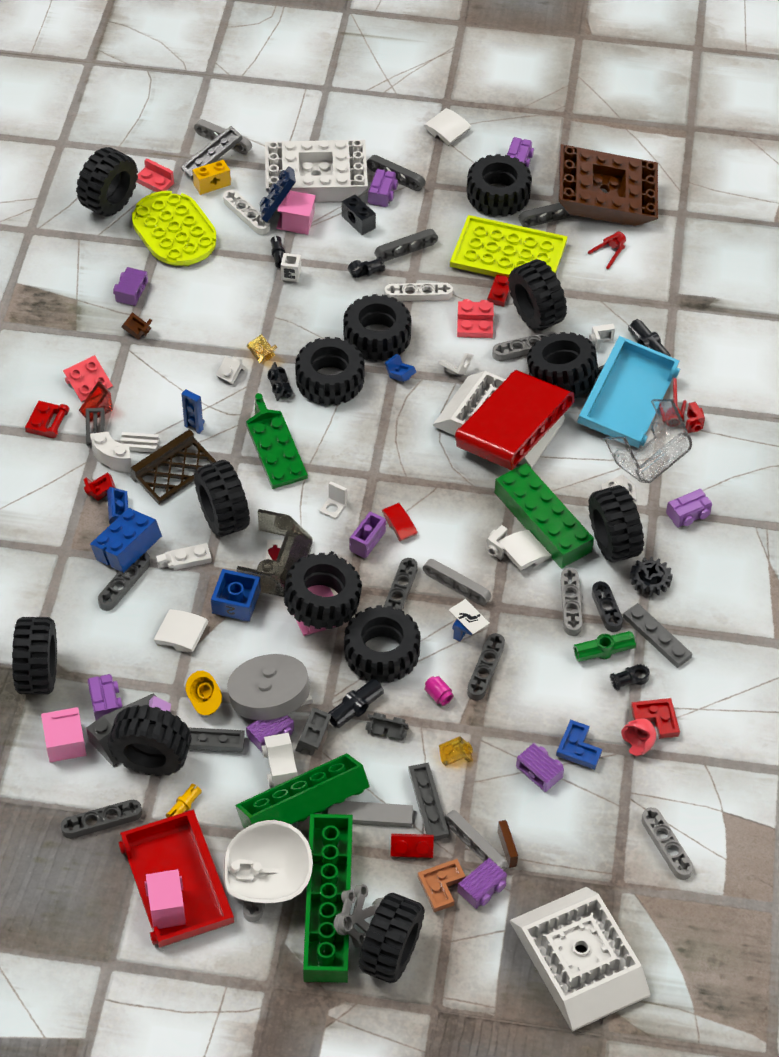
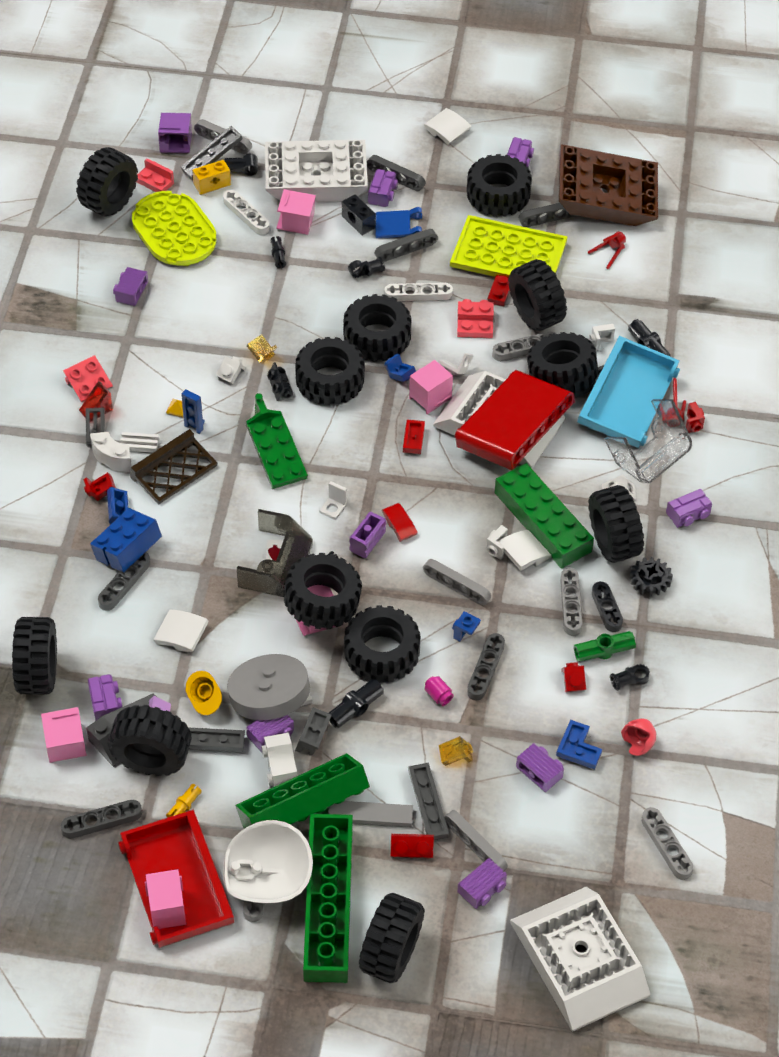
(42, 416): red plate -> none
(136, 326): reddish brown bracket -> none
(175, 132): none -> medium lavender piece
(175, 408): none -> yellow slope
(185, 557): white hinge -> none
(222, 498): black tyre -> none
(235, 595): blue brick -> none
(247, 164): none -> black piece
(277, 193): dark blue plate -> none
(291, 267): white brick -> none
(345, 922): light grey plant -> none
(395, 726): dark grey hinge -> none
(397, 223): none -> blue flag
(402, 590): dark grey beam -> none
(413, 436): none -> red plate
(431, 386): none -> bright pink piece
(436, 883): nougat plate -> none
(469, 616): white sticker -> none
(507, 843): reddish brown tile -> none
(574, 677): none -> red bracket
(657, 635): dark grey plate -> none
(658, 711): red plate -> none

